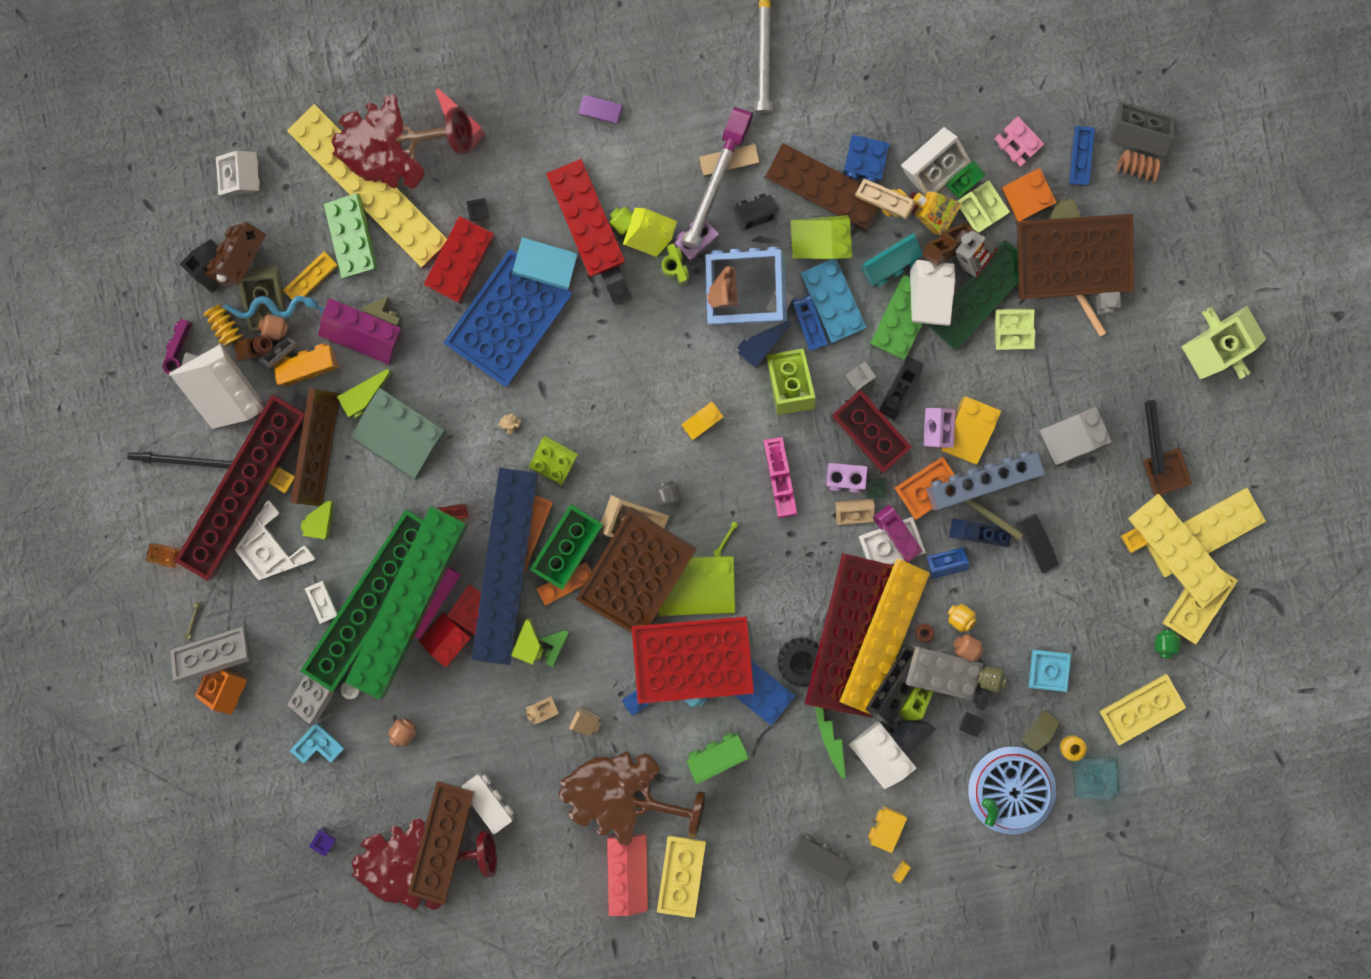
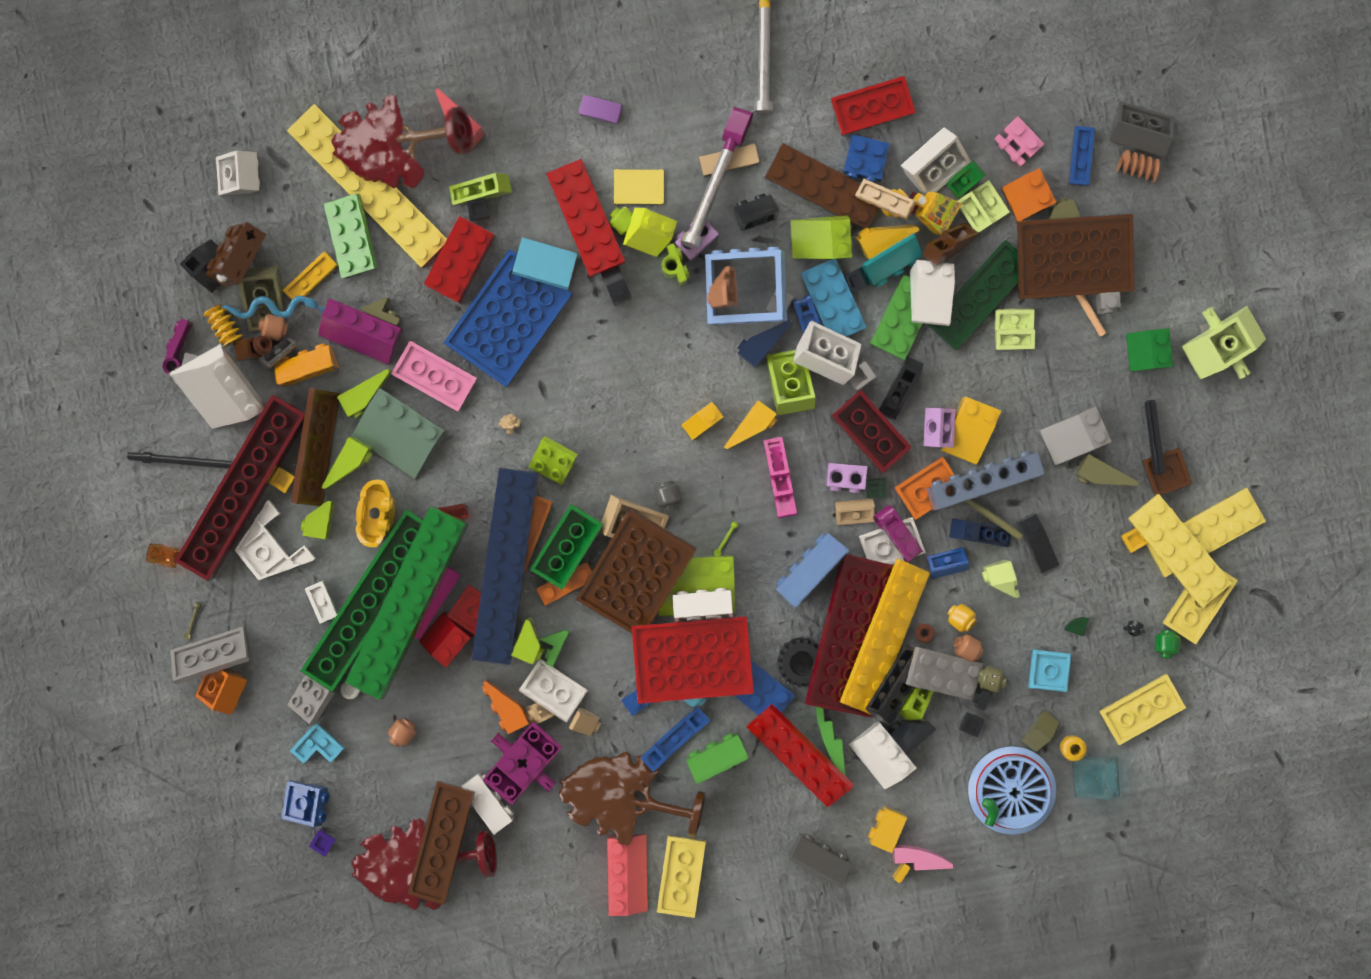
(305, 803): none -> blue plate
(352, 456): none -> lime slope
(370, 530): none -> yellow piece
(434, 376): none -> bright pink plate
(482, 187): none -> lime slope
(509, 710): none -> orange slope
(512, 778): none -> magenta slope
(553, 690): none -> white tile
(638, 186): none -> light yellow piece
(674, 738): none -> blue slope
(702, 605): none -> white slope
(755, 422): none -> yellow slope
(800, 755): none -> red plate
(811, 569): none -> medium blue slope
(827, 353): none -> white slope
(856, 280): none -> black plate
(872, 105): none -> red plate
(878, 239): none -> yellow slope
(920, 858): none -> bright pink slope
(974, 253): light grey torso -> none
(1002, 577): none -> yellowish green slope
(1077, 625): none -> dark green tile
(1097, 472): none -> olive slope
(1134, 628): none -> black plate
(1149, 350): none -> green slope

